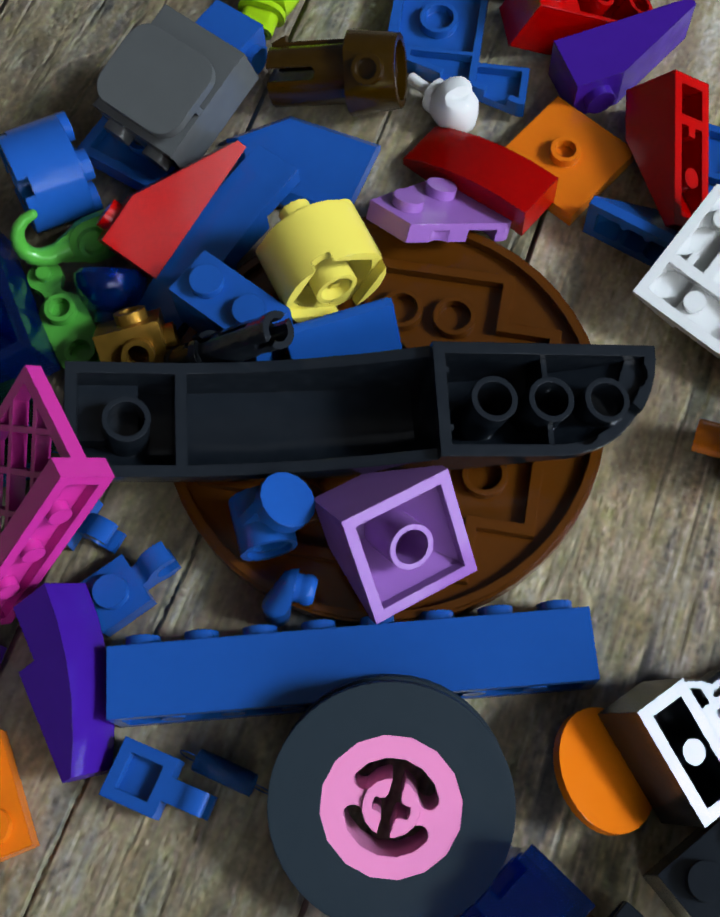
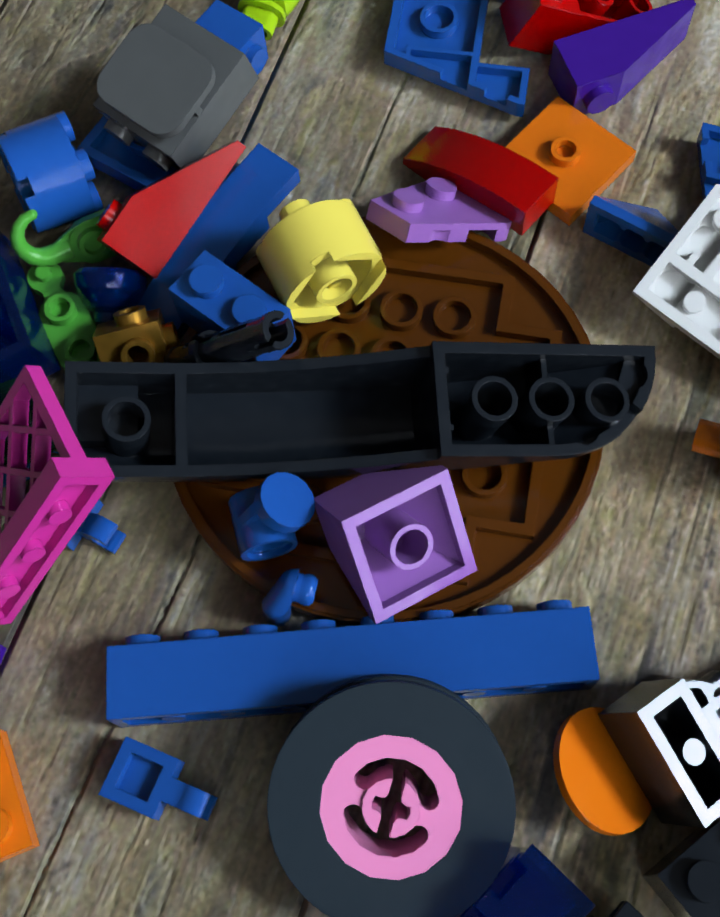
(68, 678): dark purple slope -> none
(122, 590): blue plate -> none
(224, 772): blue piece -> none
(328, 161): blue tile -> none
(348, 332): blue slope -> none
(361, 71): dark brown piece -> none
(448, 101): white piece -> none
(671, 142): red slope -> none

